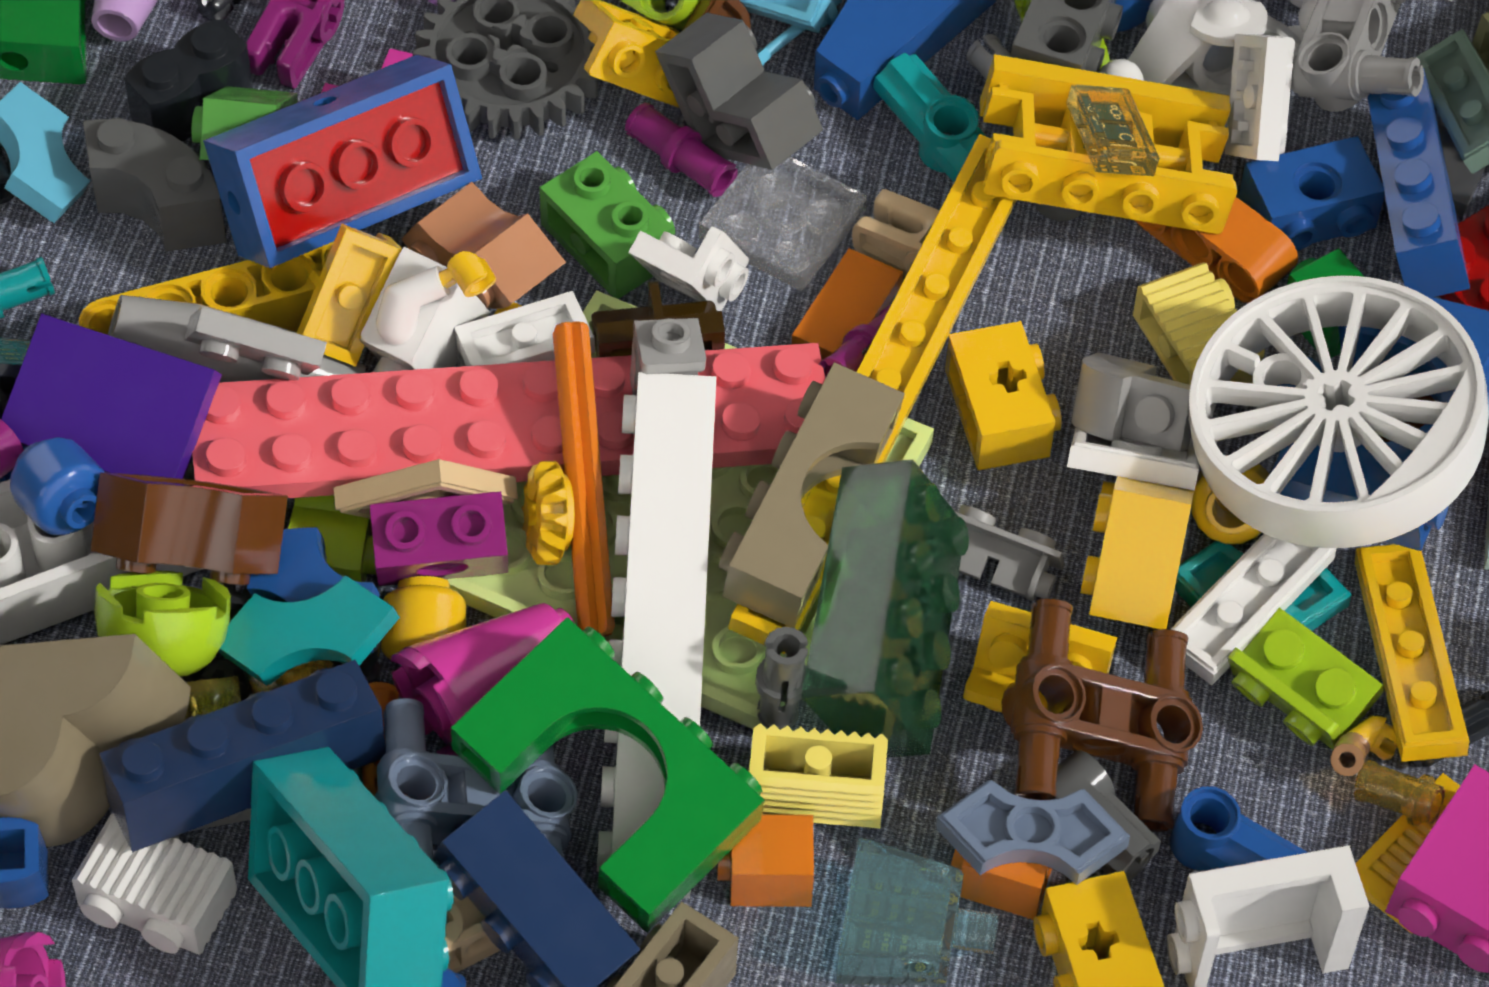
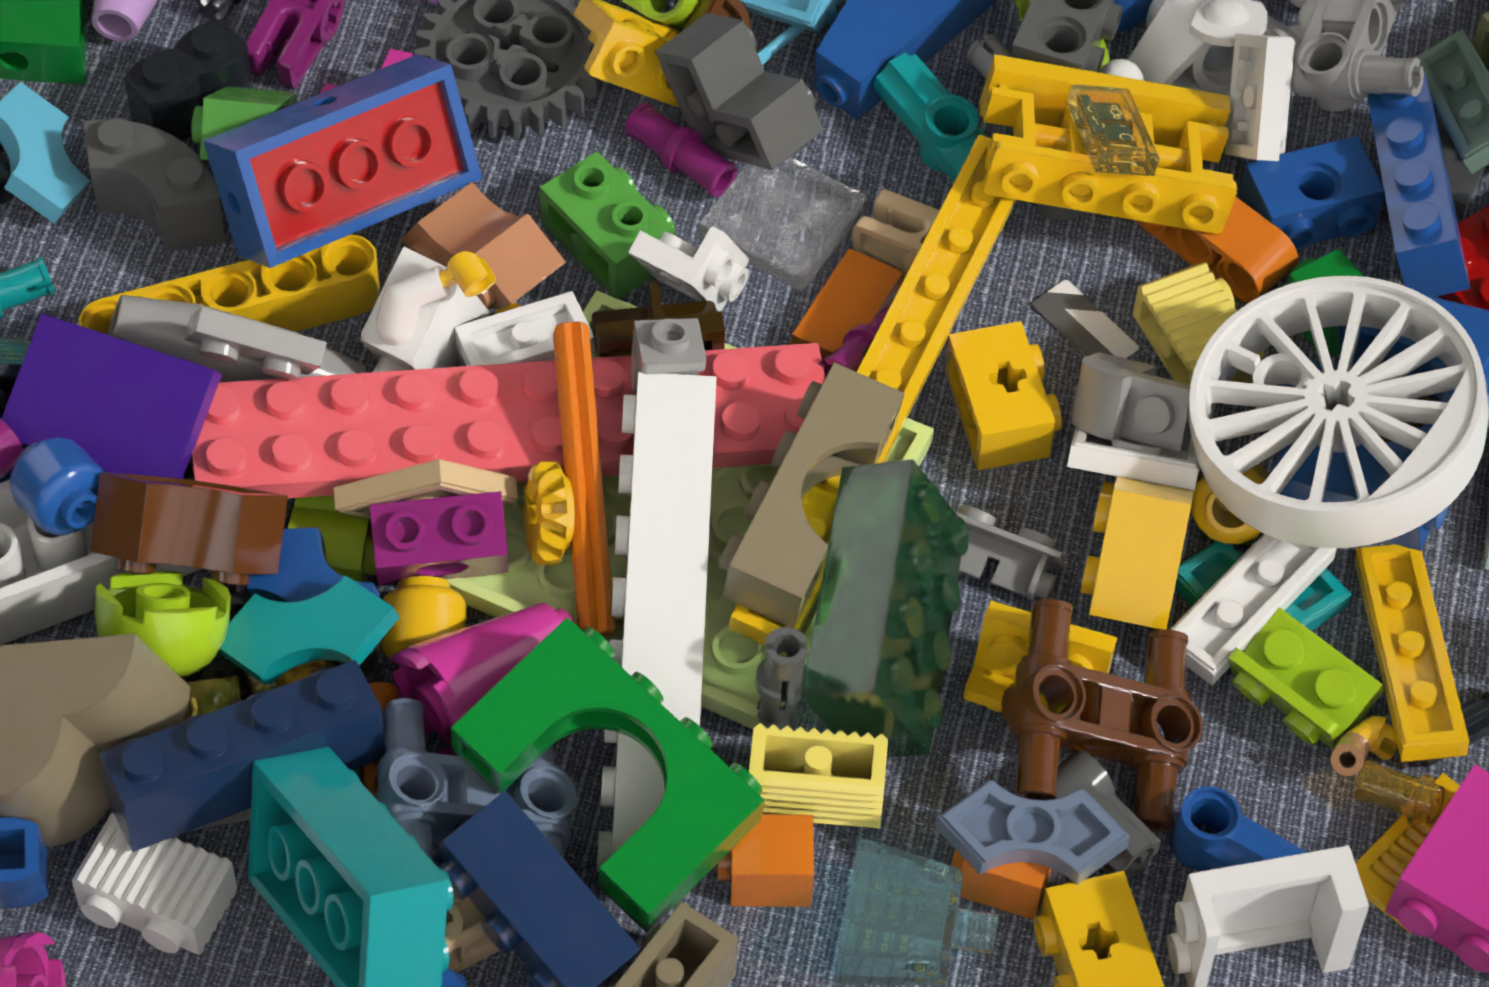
(348, 291): yellow panel -> none
(1083, 322): none -> sticker

